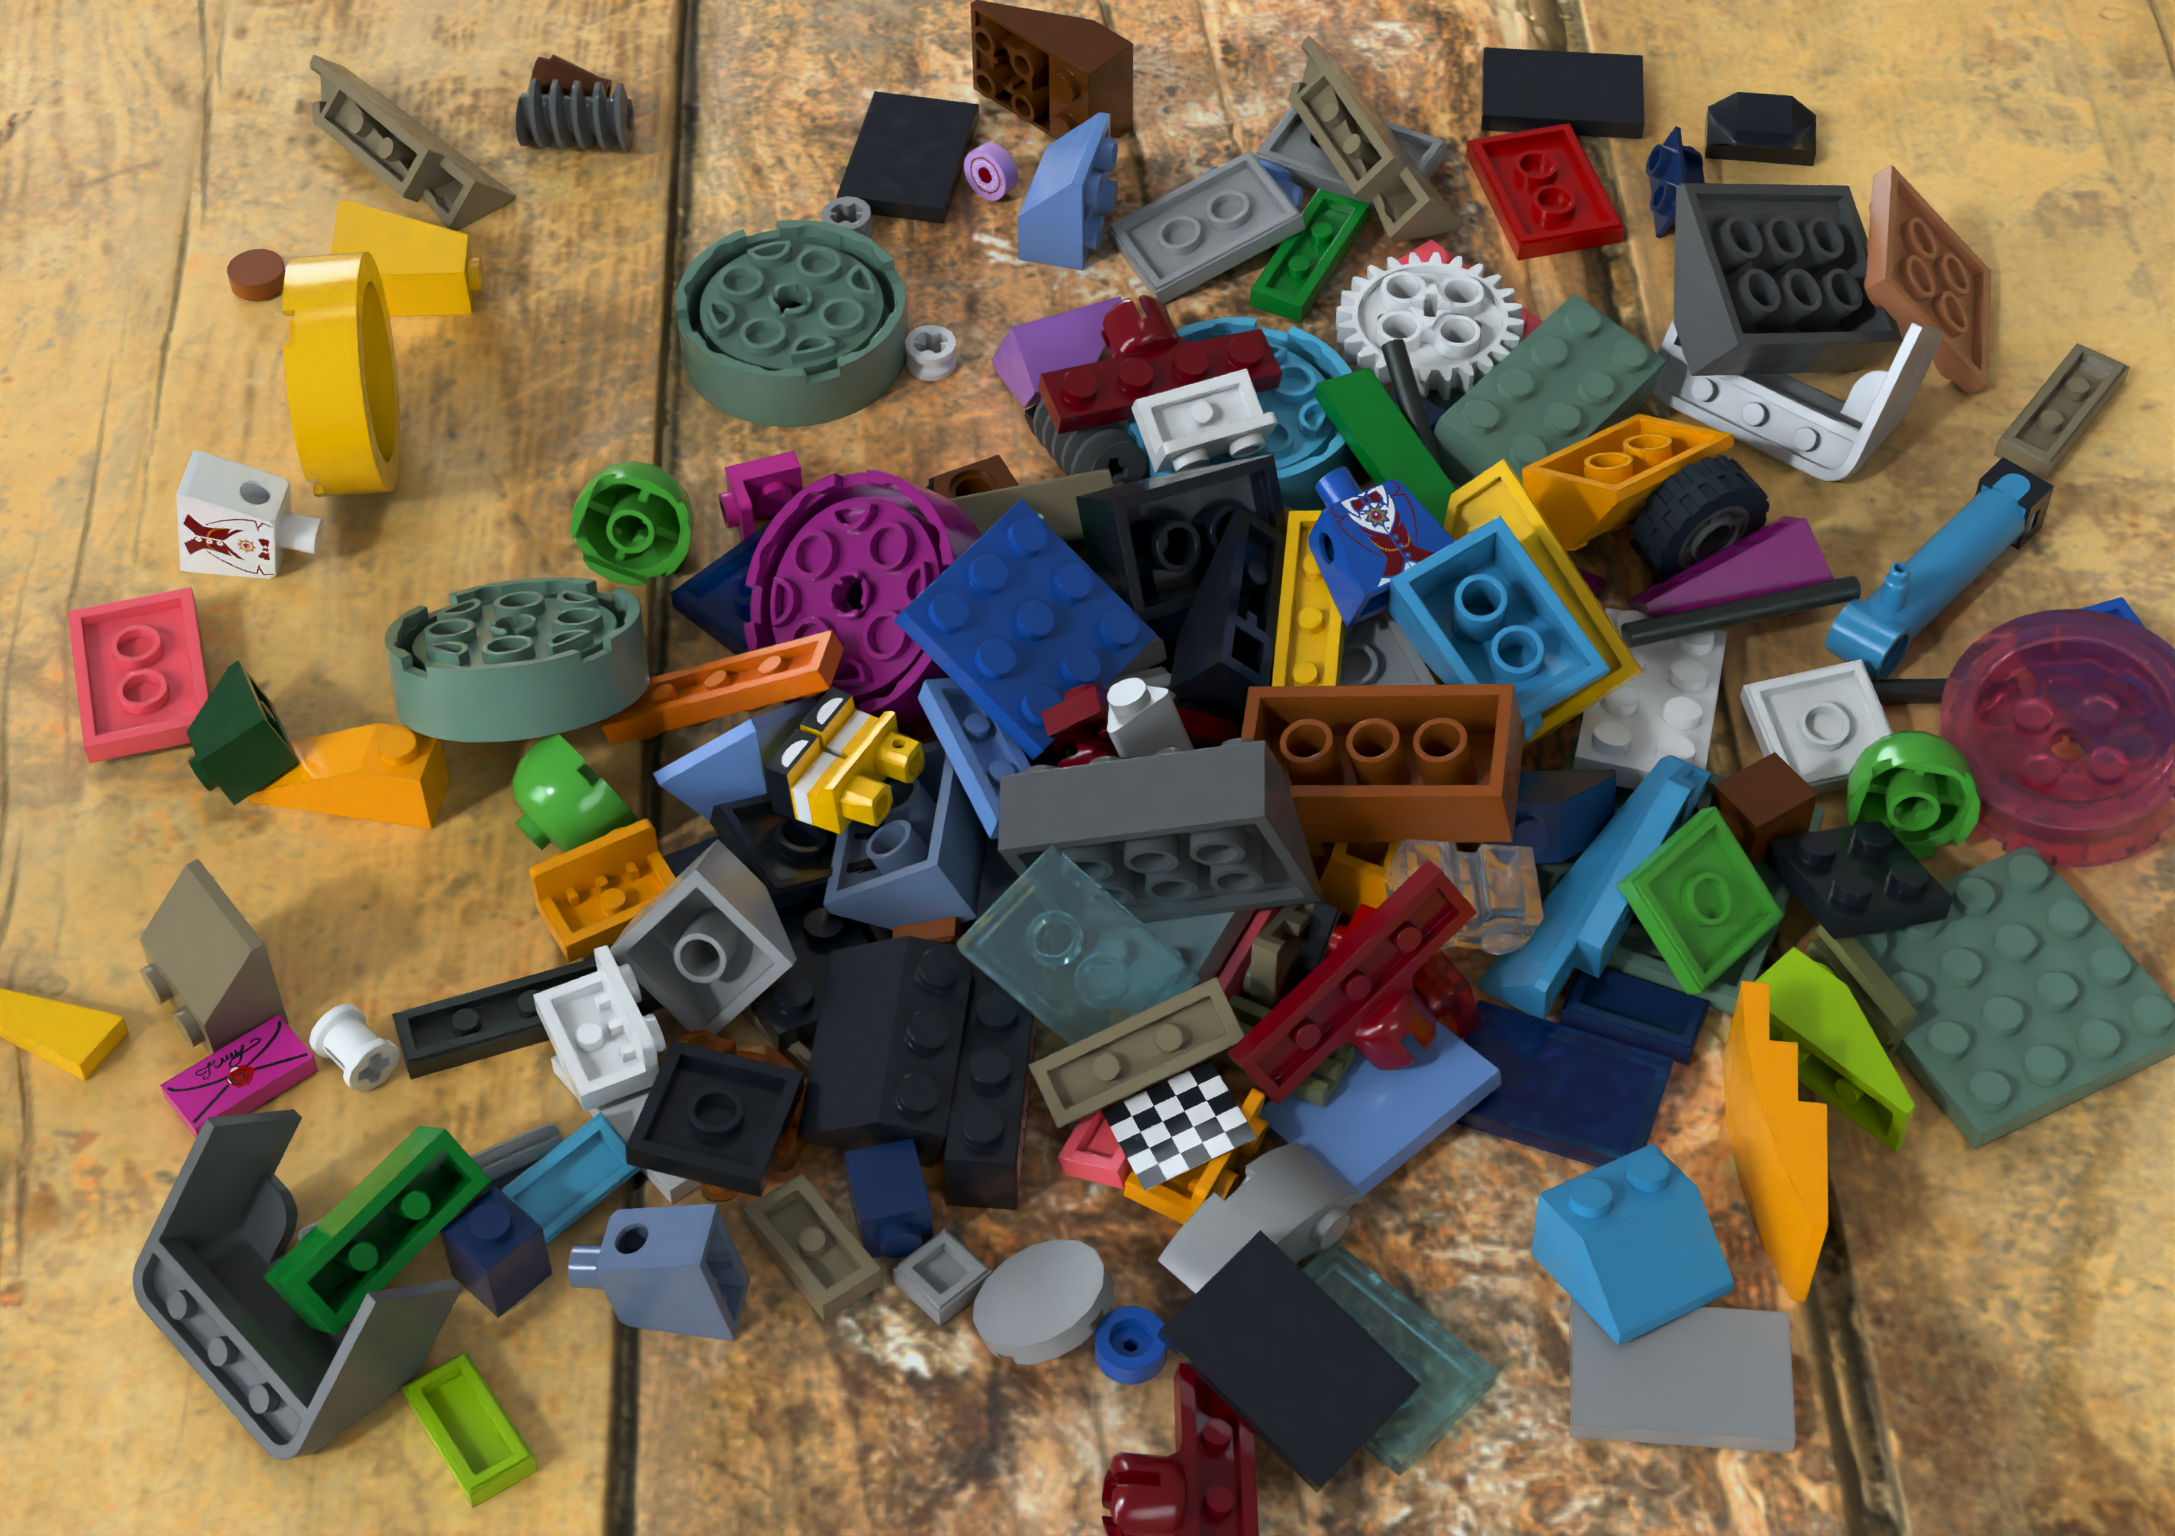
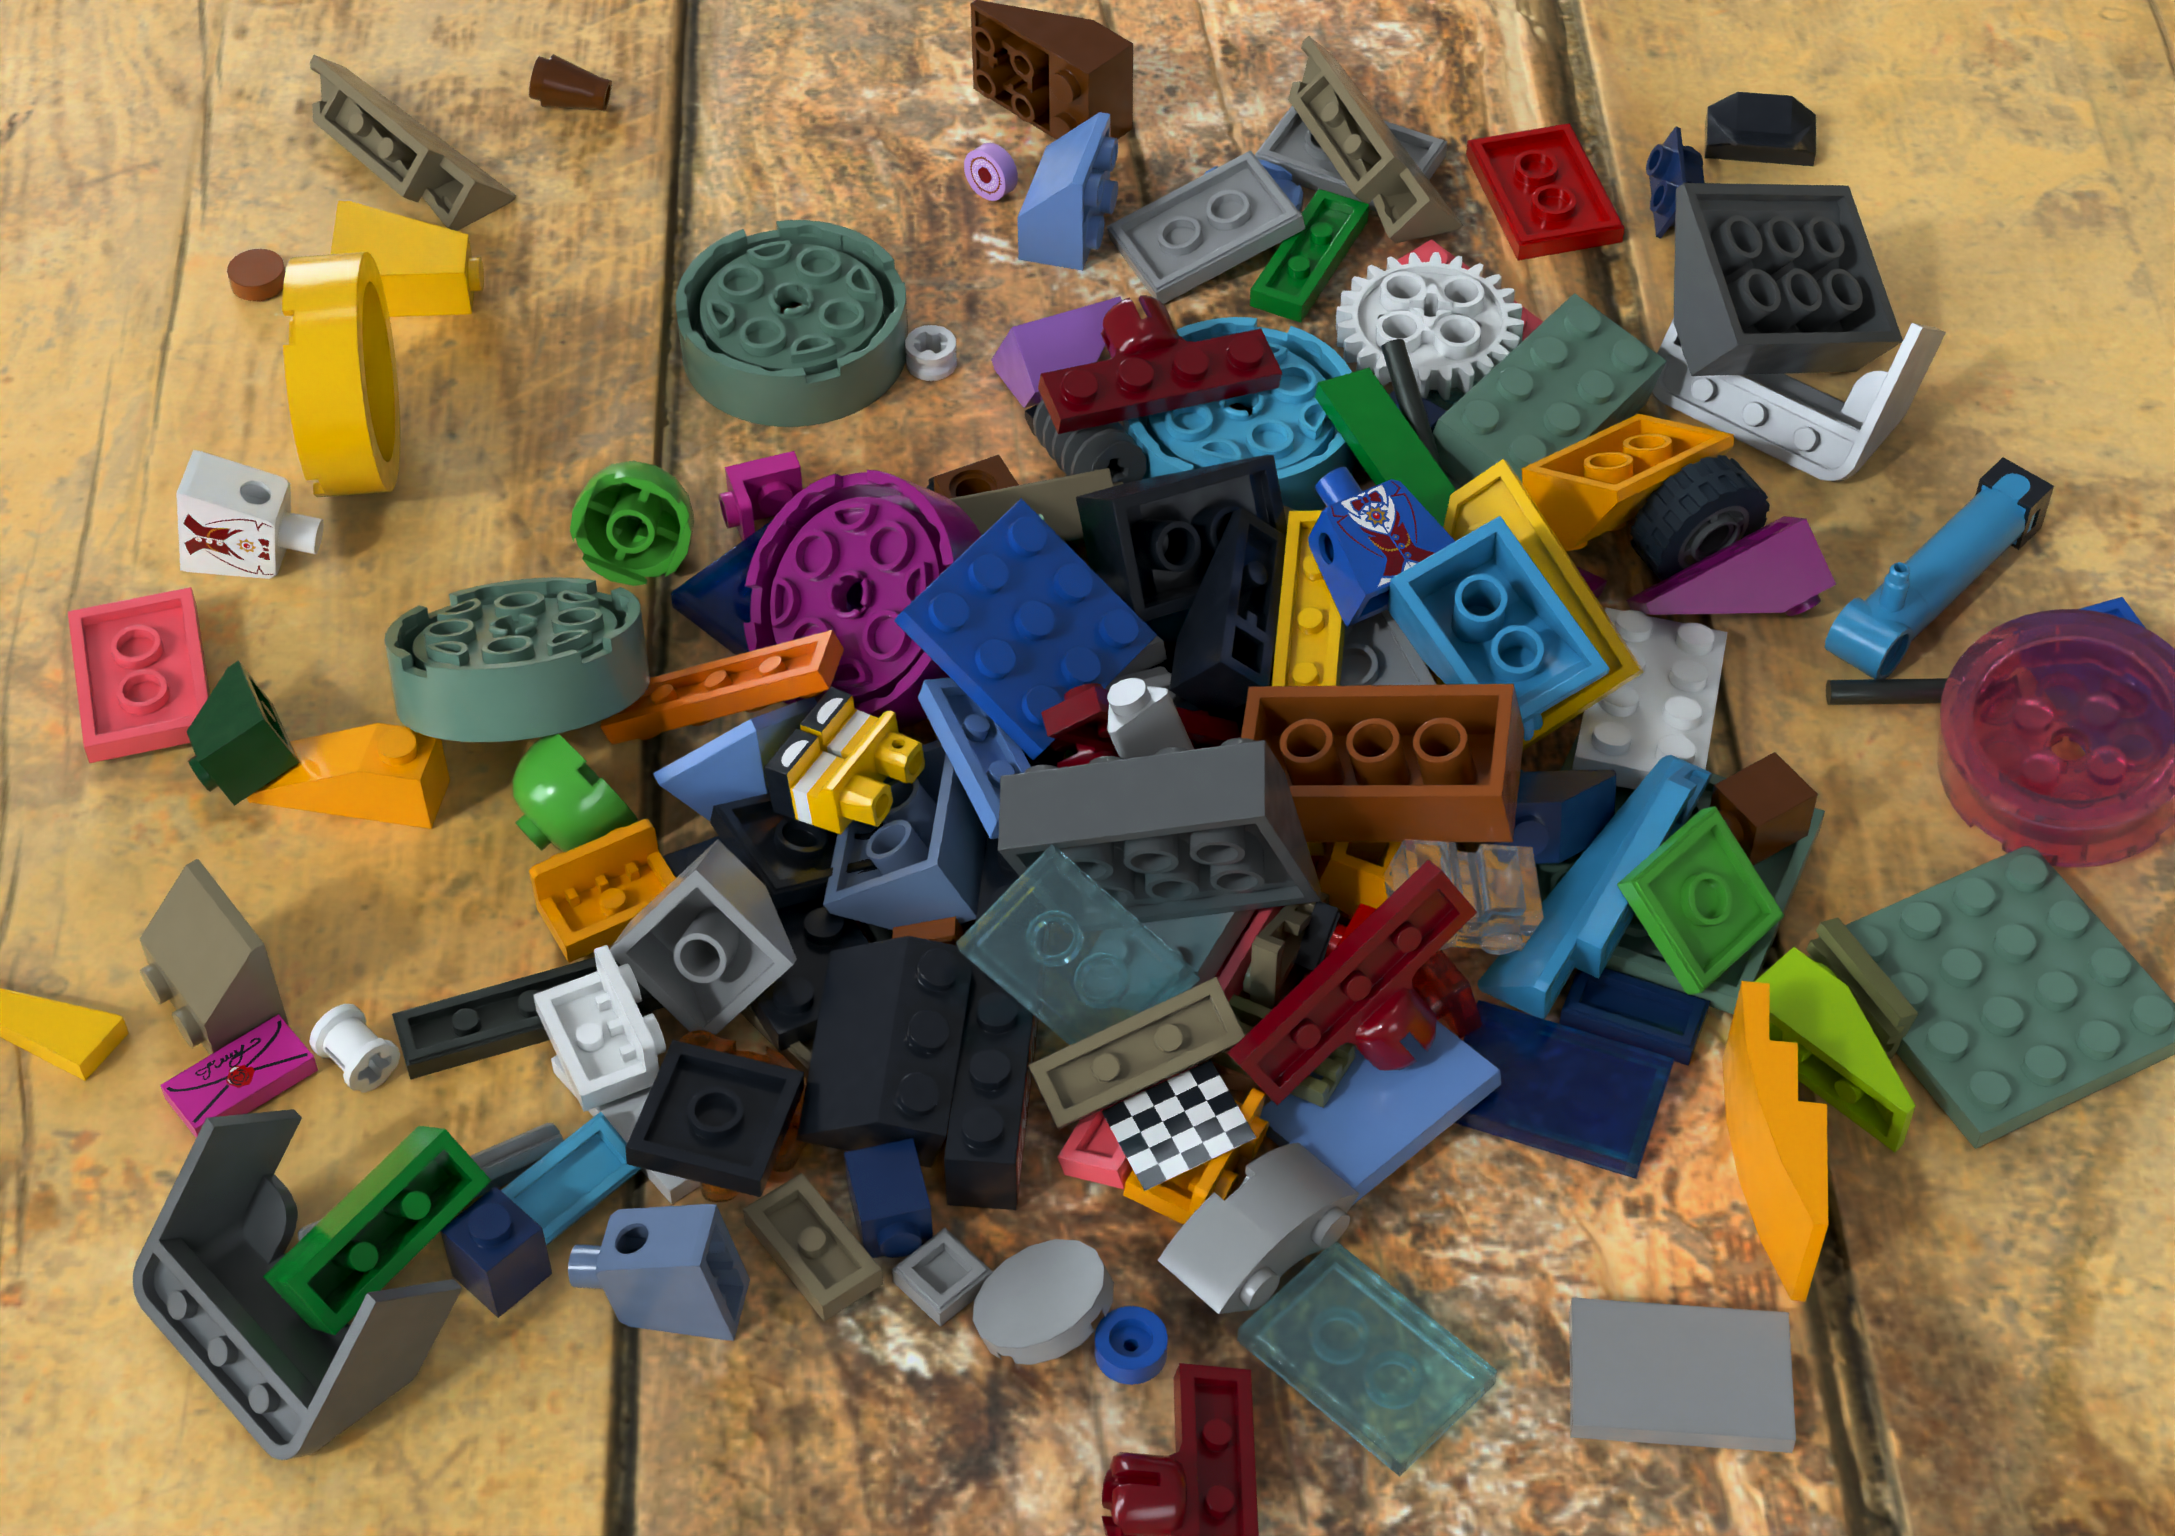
(469, 1429): lime tile -> none
(575, 117): dark grey piece -> none
(849, 213): light grey bush -> none
(910, 155): black tile -> none
(1202, 422): white bracket -> none
(1288, 1360): black tile -> none
(1551, 88): black tile -> none
(1631, 1244): dark azure slope -> none
(1740, 611): pearl dark grey bar -> none
(1817, 721): white tile -> none
(1858, 879): black plate -> none
(1916, 789): bright green cylinder -> none
(1928, 278): nougat plate -> none
(2061, 411): dark tan tile -> none

